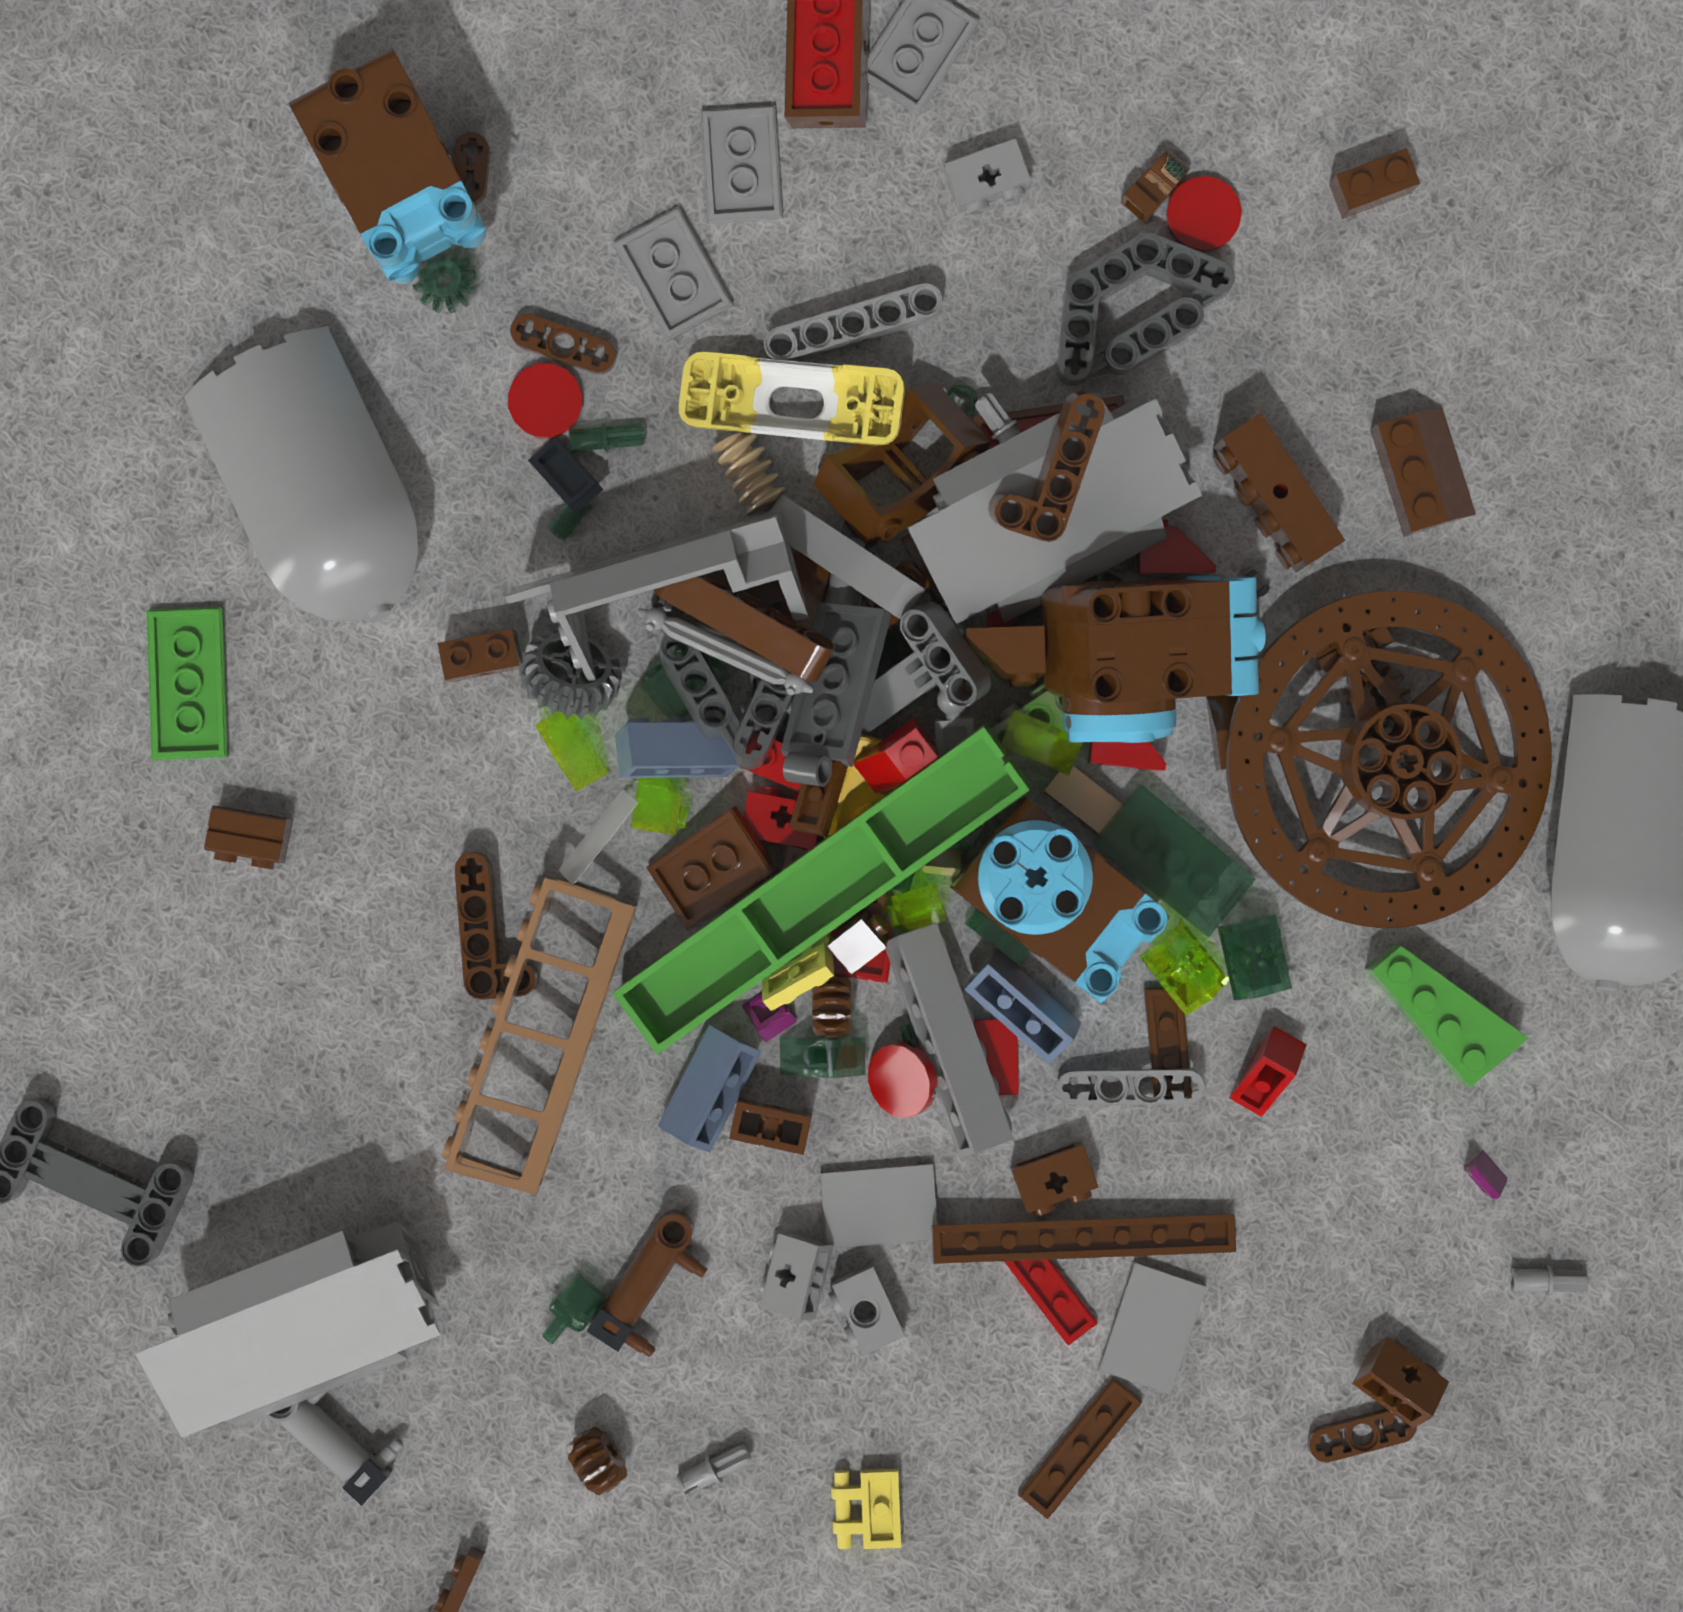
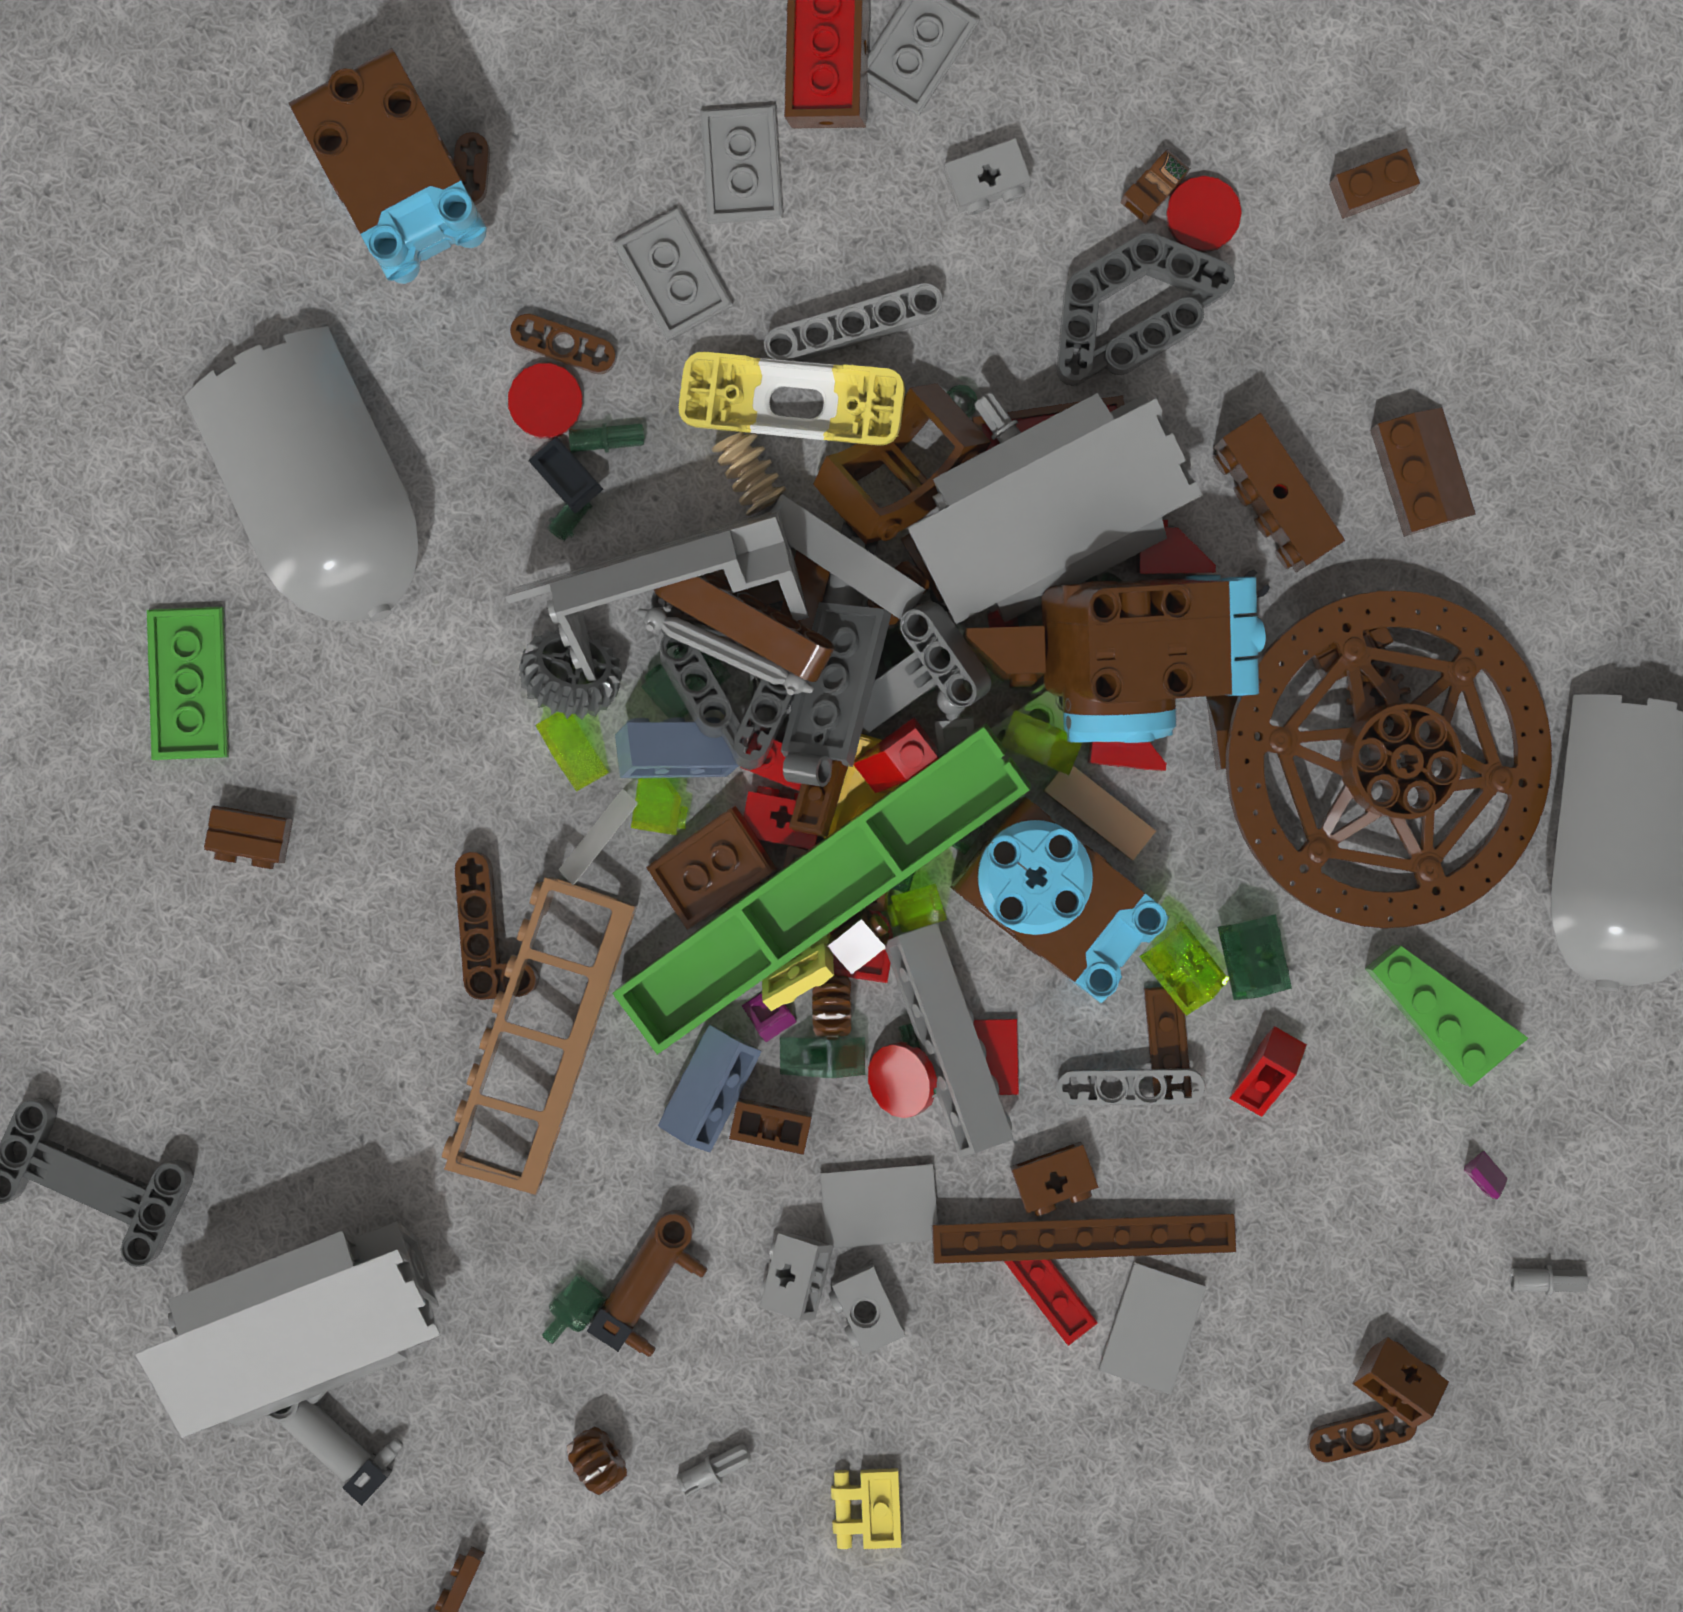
(459, 274): clear green gear -> none
(480, 655): reddish brown brick -> none
(945, 863): tan slope -> none
(998, 937): clear green beam -> none
(1023, 1006): sand blue brick -> none
(1055, 464): reddish brown beam -> none
(1080, 1447): reddish brown tile -> none
(1173, 860): clear green tile -> none

